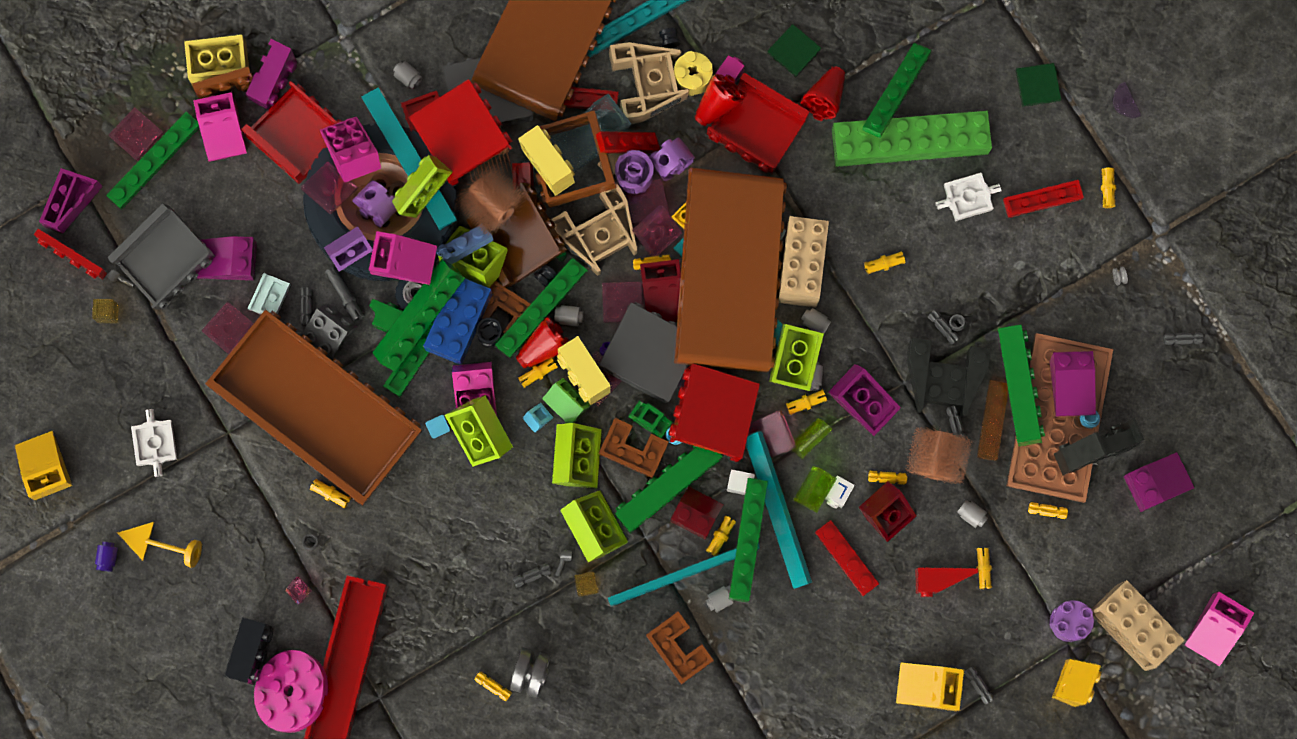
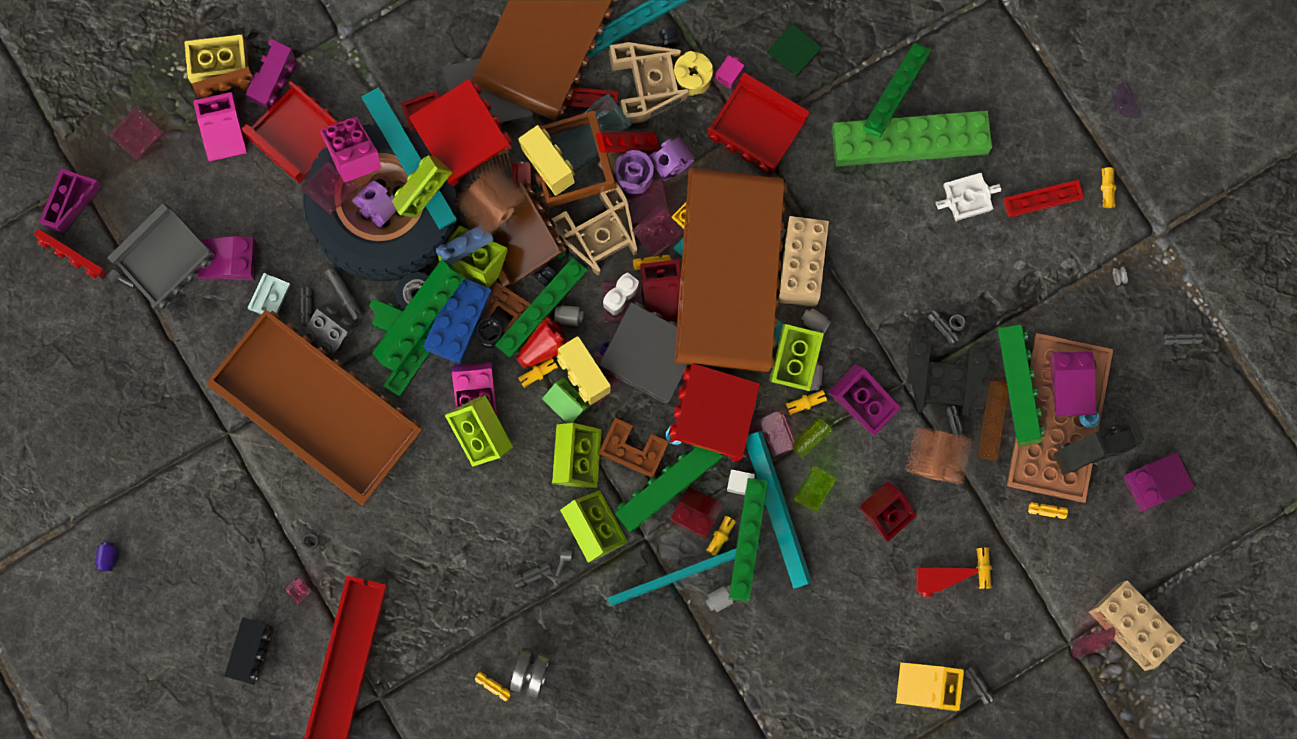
(42, 466): yellow slope -> none
(105, 311): clear yellow panel -> none
(139, 538): yellow piece -> none
(153, 160): green plate -> none
(154, 442): white plate -> none
(227, 327): clear pink plate -> none
(304, 705): dark pink plate -> none
(330, 493): yellow pin -> none
(348, 248): medium lavender brick -> none
(402, 258): dark pink slope -> none
(407, 75): light grey brick -> none
(437, 426): medium azure slope -> none
(537, 417): medium azure slope -> none
(586, 584): clear yellow panel -> none
(617, 297): none -> white brick
(650, 419): green brick -> none
(664, 642): dark orange plate -> none
(718, 99): red cone -> none
(825, 95): red cone -> none
(839, 493): white brick -> none
(846, 558): red plate -> none
(884, 262): yellow pin -> none
(891, 477): yellow axle -> none
(973, 514): light grey brick -> none
(1038, 84): dark green tile -> none
(1071, 621): medium lavender brick -> none
(1077, 682): yellow slope -> none
(1093, 642): none -> clear pink plate
(1218, 628): slope -> none

